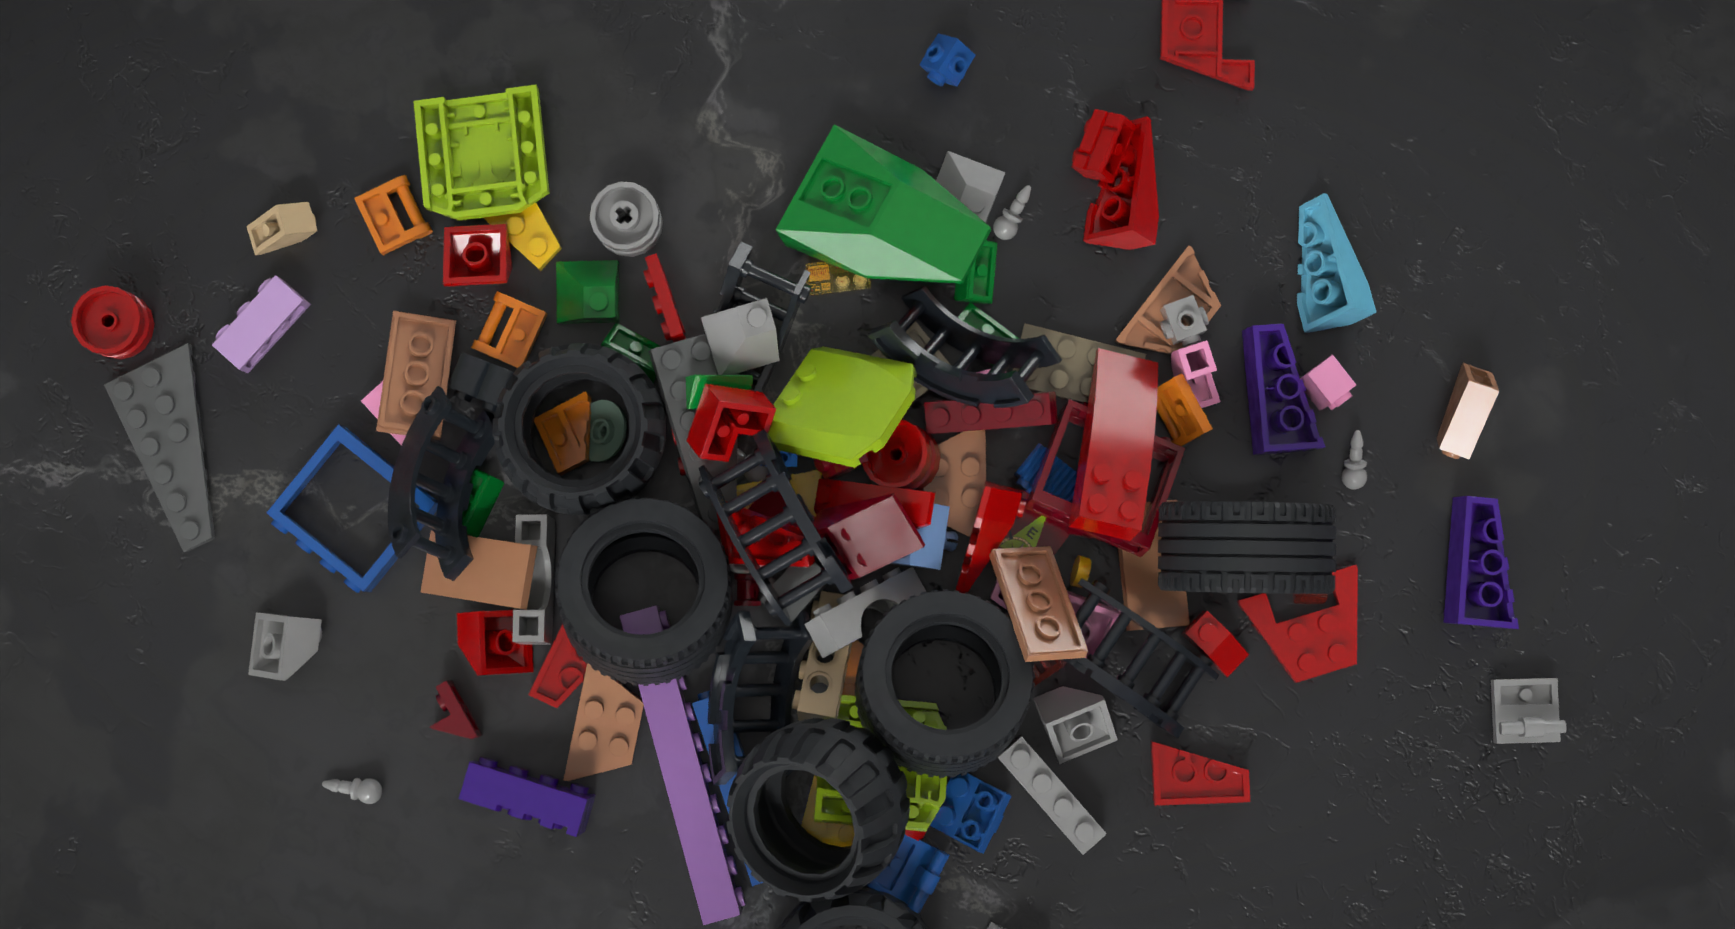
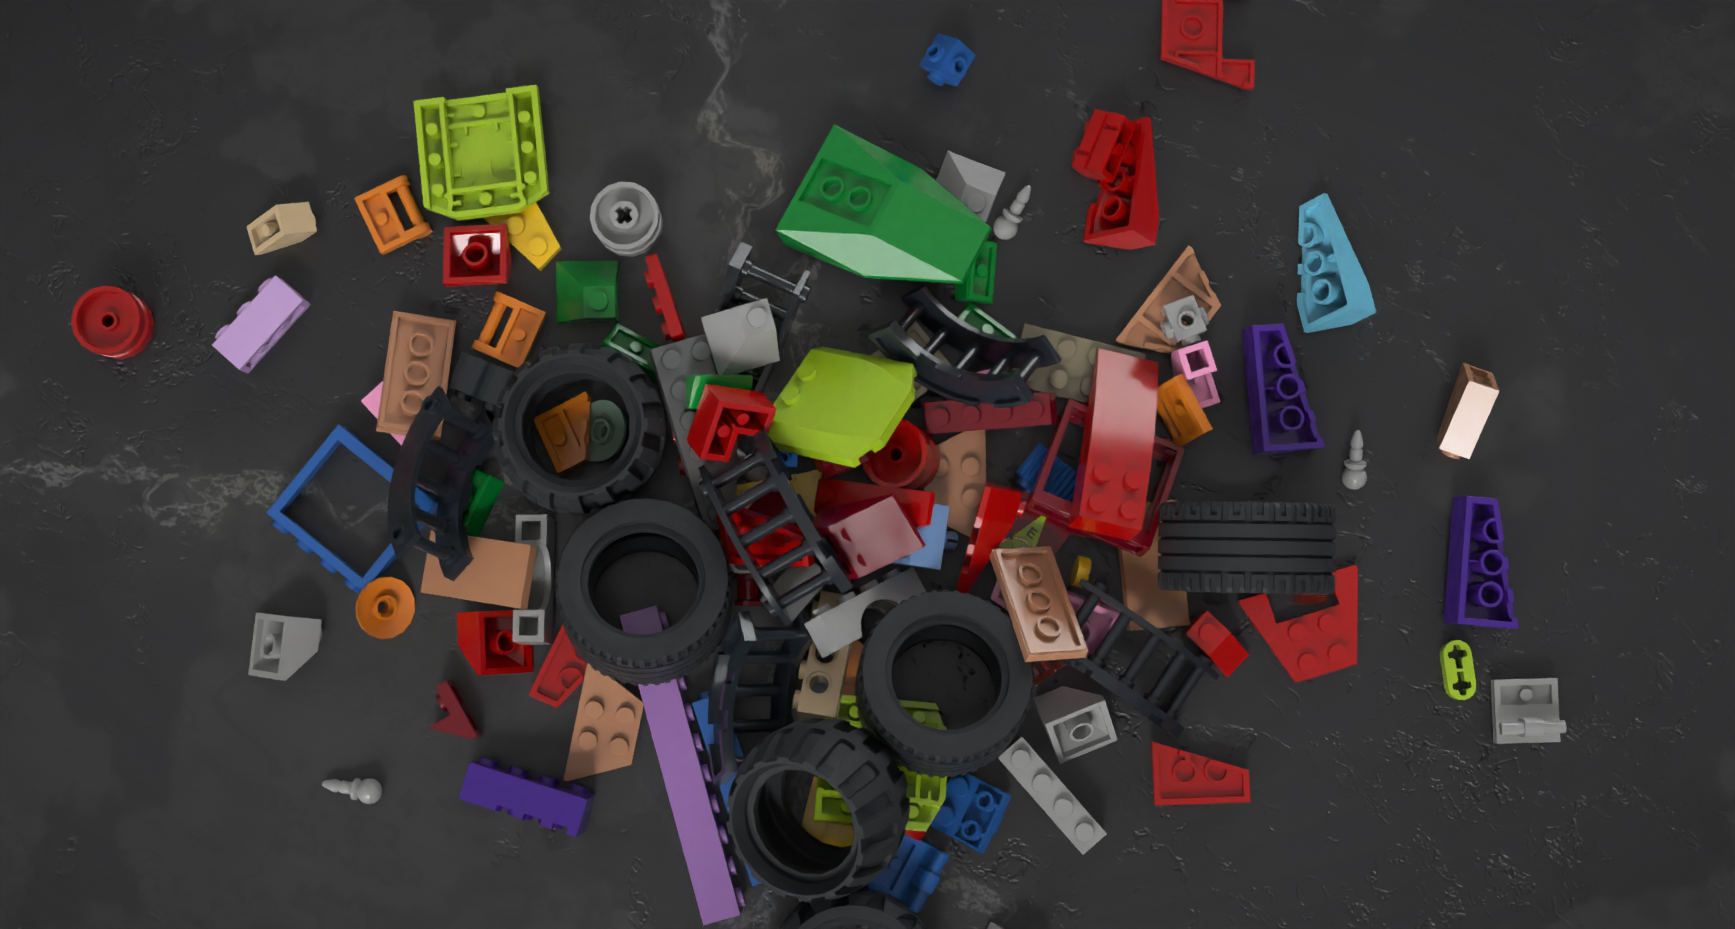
(166, 431): dark grey wing -> none
(397, 610): none -> orange dish
(831, 279): clear yellow tile -> none
(1328, 384): bright pink brick -> none
(1465, 668): none -> lime beam

